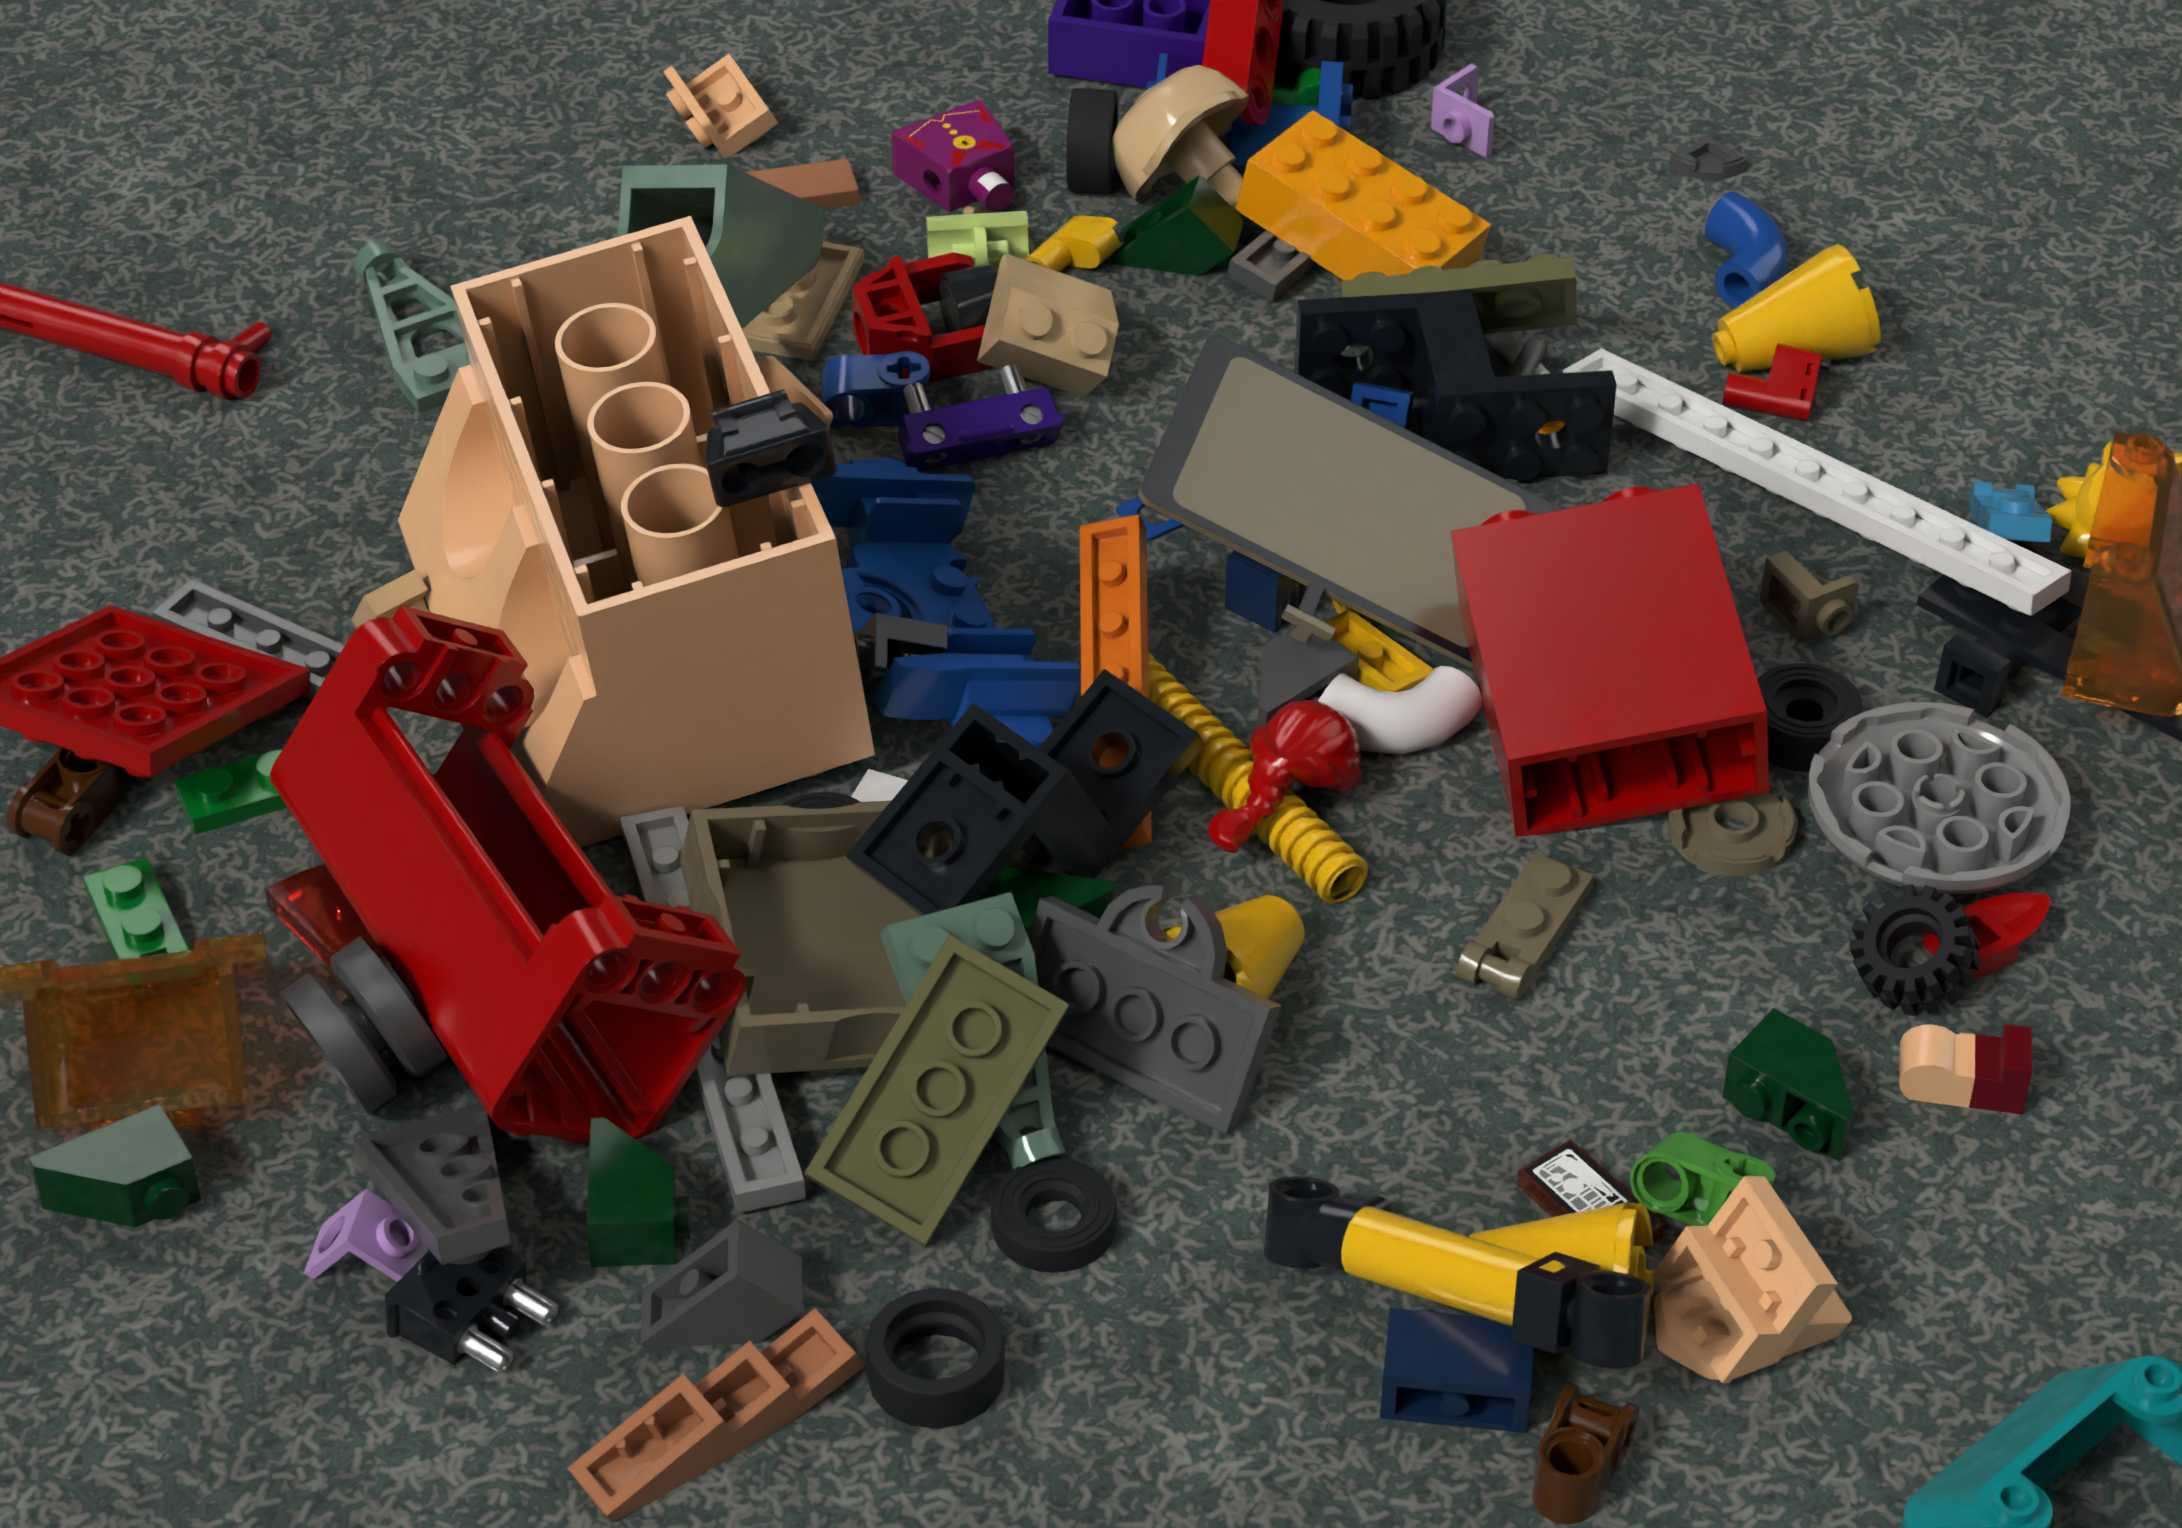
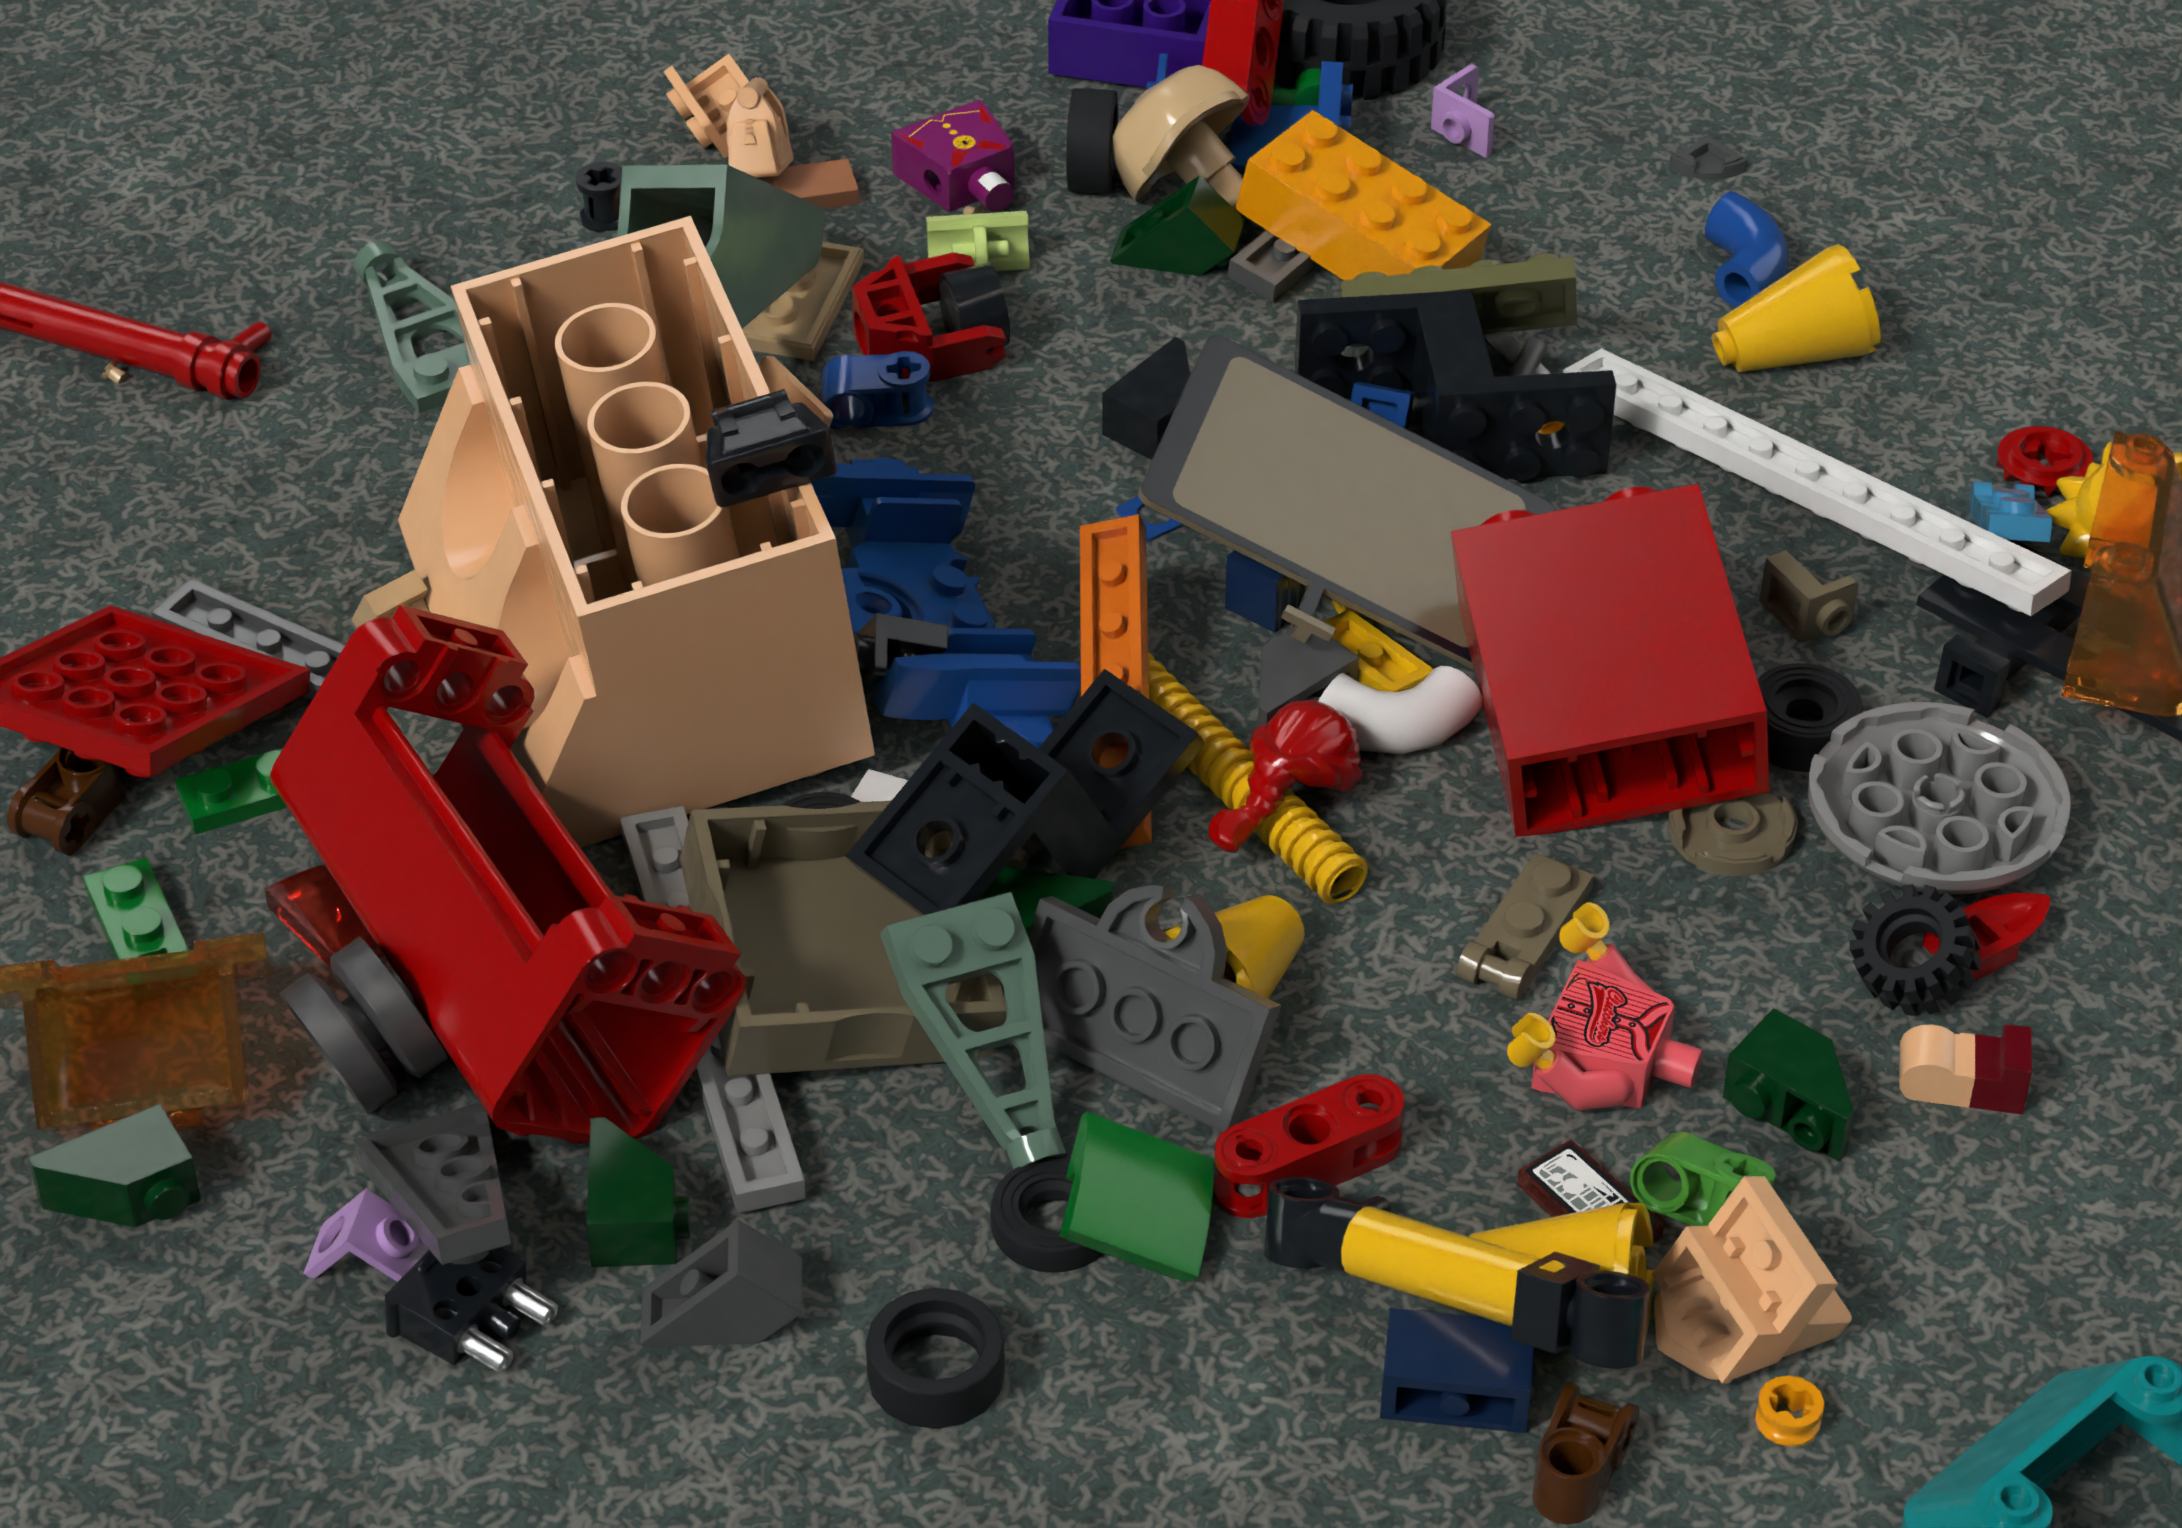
(114, 373): none -> tan piece
(601, 195): none -> black bush
(706, 1423): nougat slope -> none
(758, 132): none -> light nougat piece
(937, 1090): olive plate -> none
(977, 427): dark purple piece -> none
(1049, 326): tan slope -> none
(1078, 244): yellow piece -> none
(1138, 1198): none -> green slope
(1144, 399): none -> black slope
(1310, 1137): none -> red piece
(1605, 1030): none -> coral torso
(1789, 389): red piece -> none
(1797, 1395): none -> light orange bush
(2062, 450): none -> red gear

